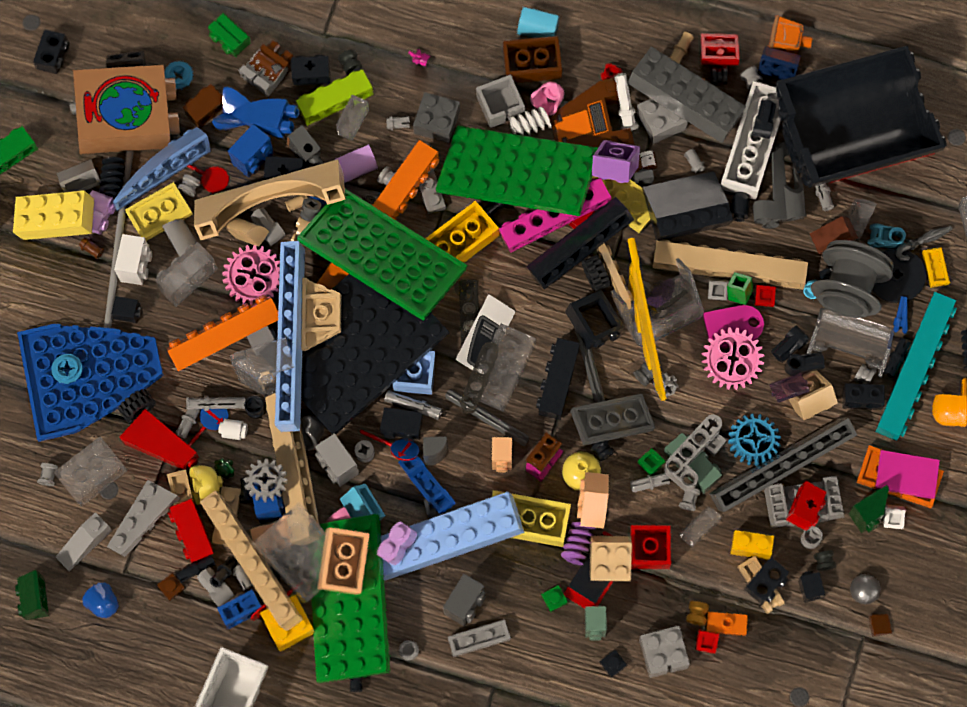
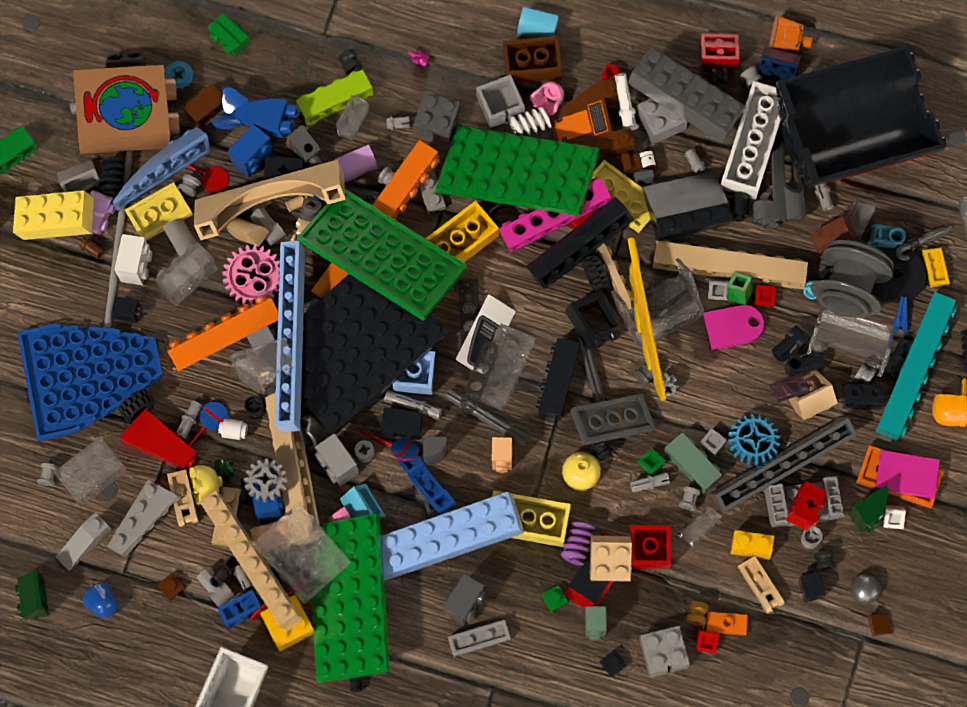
(46, 51): black brick -> none
(60, 364): dark azure gear -> none
(190, 530): red brick -> none
(195, 568): black pin -> none
(215, 403): light grey pin -> none
(267, 68): hips -> none
(304, 76): black brick -> none
(319, 314): tan wing -> none
(343, 561): light nougat brick -> none
(395, 546): lavender brick -> none
(408, 650): light grey plate -> none
(545, 452): reddish brown hips -> none
(593, 499): light nougat brick -> none
(615, 161): medium lavender brick -> none
(682, 46): tan axle -> none
(695, 448): light grey beam -> none
(749, 361): bright pink gear -> none
(763, 578): black brick -> none
(764, 122): black piece -> none

